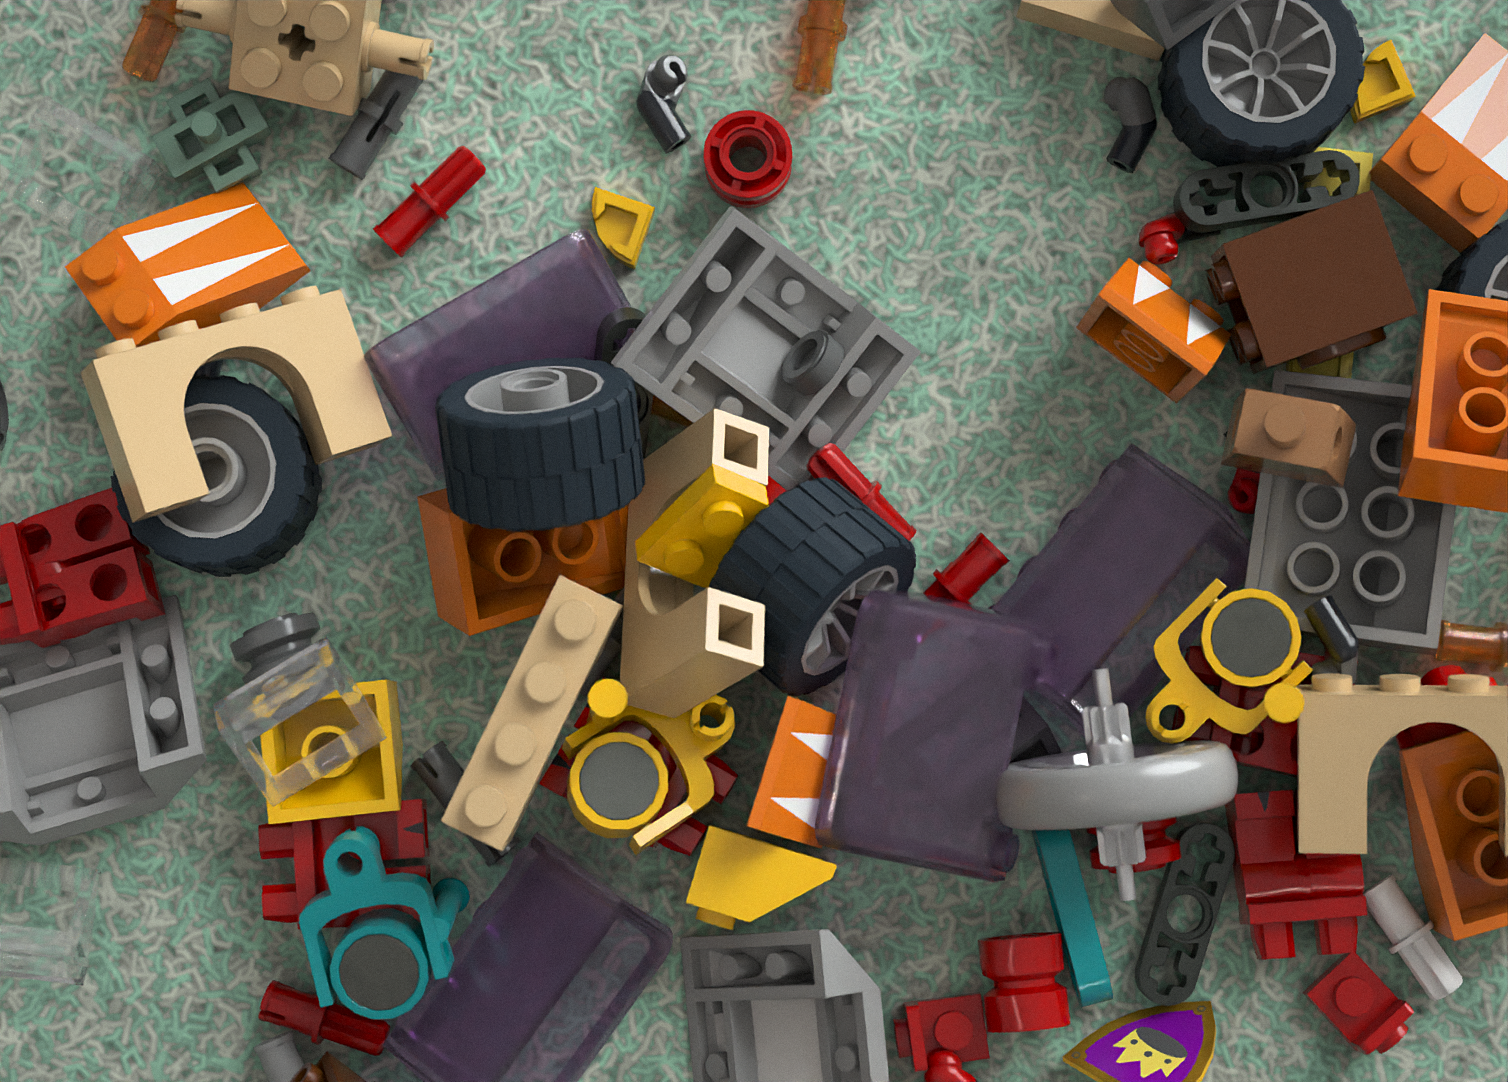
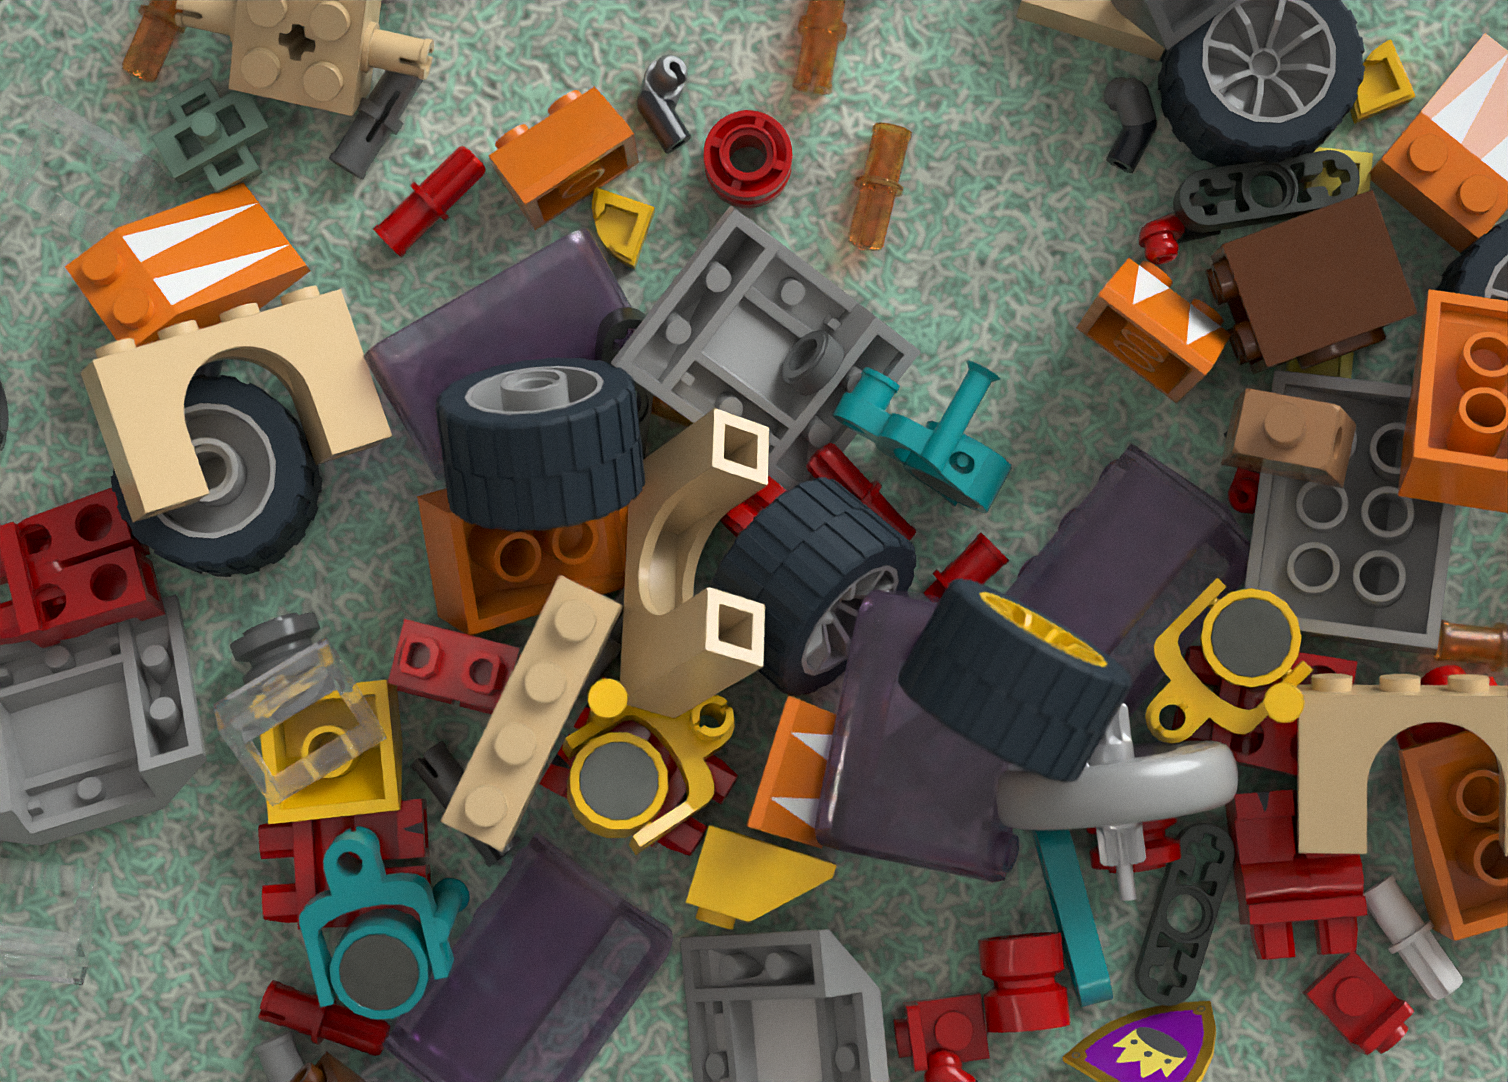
(452, 666): none -> red hips
(564, 155): none -> orange slope
(701, 525): yellow wing -> none
(878, 186): none -> clear orange axle
(933, 454): none -> teal piece
(1014, 681): none -> black wheel
(1336, 635): black arm -> none

